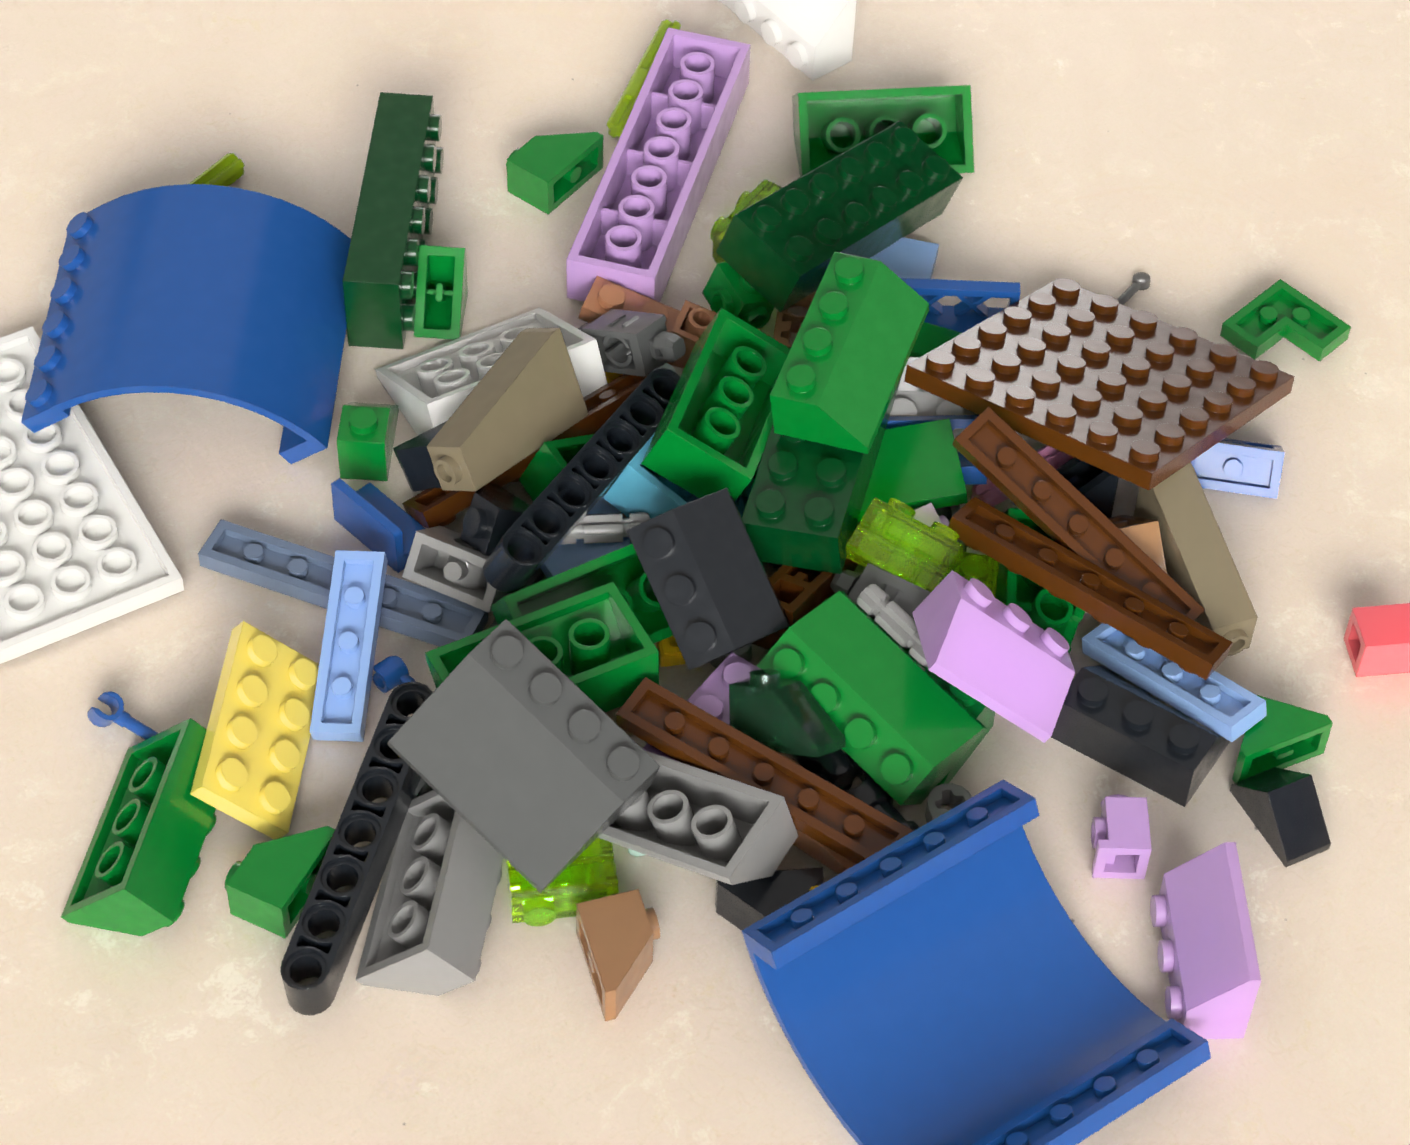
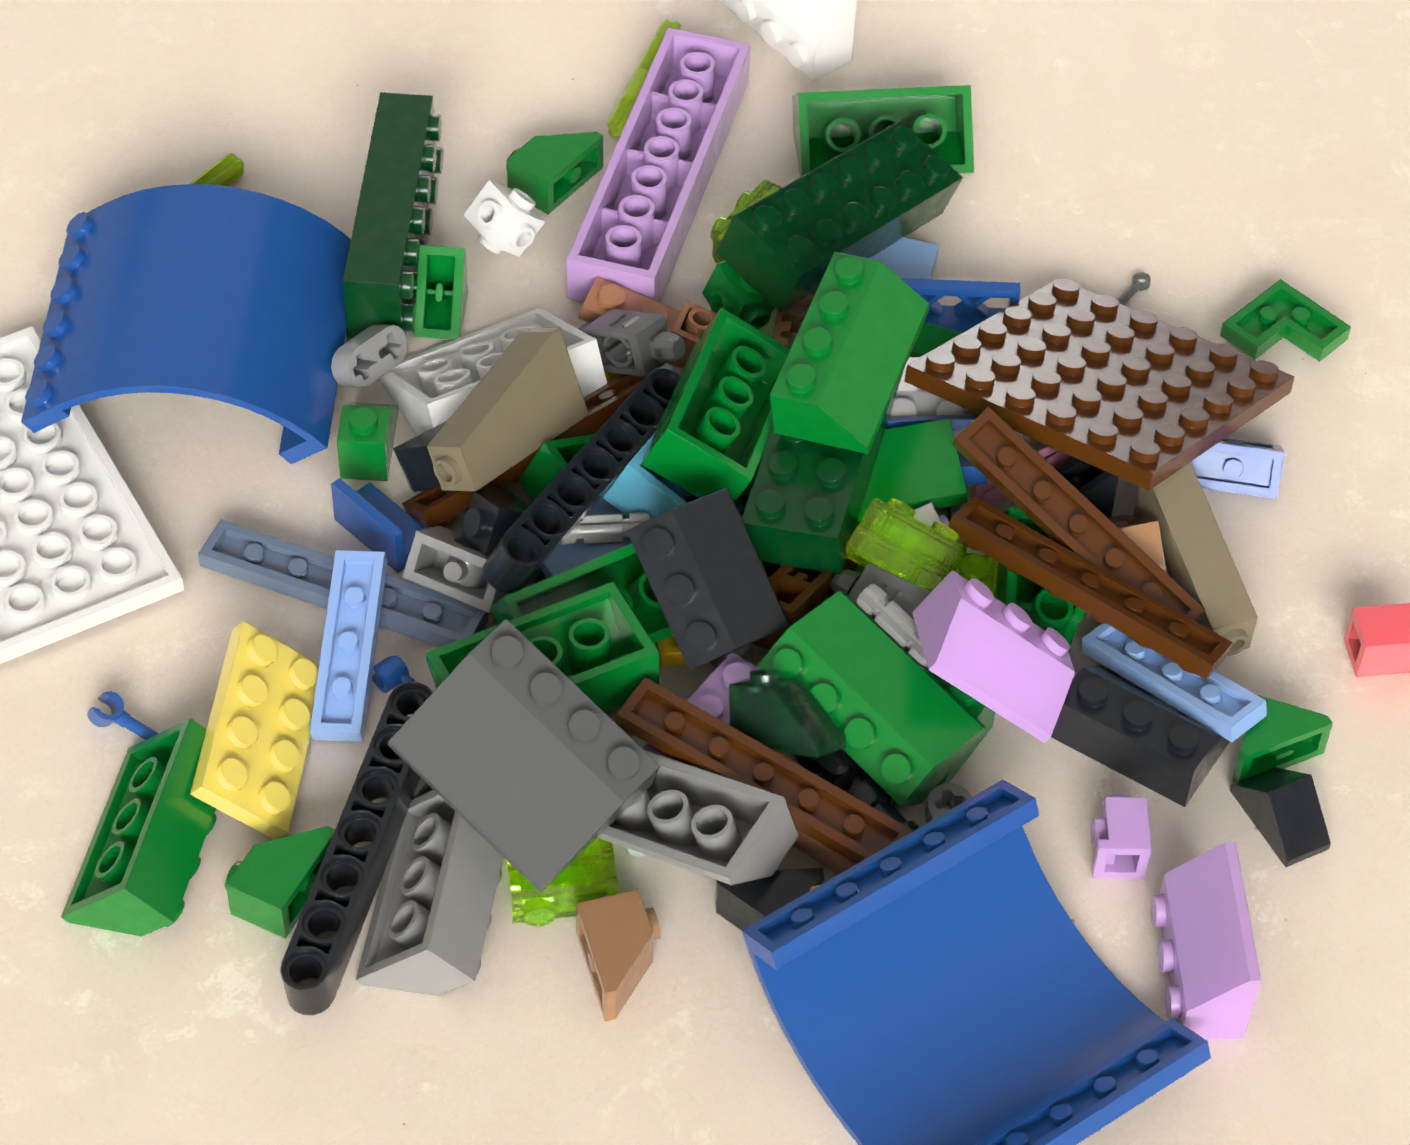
(372, 364): none -> light grey beam
(504, 218): none -> white brick

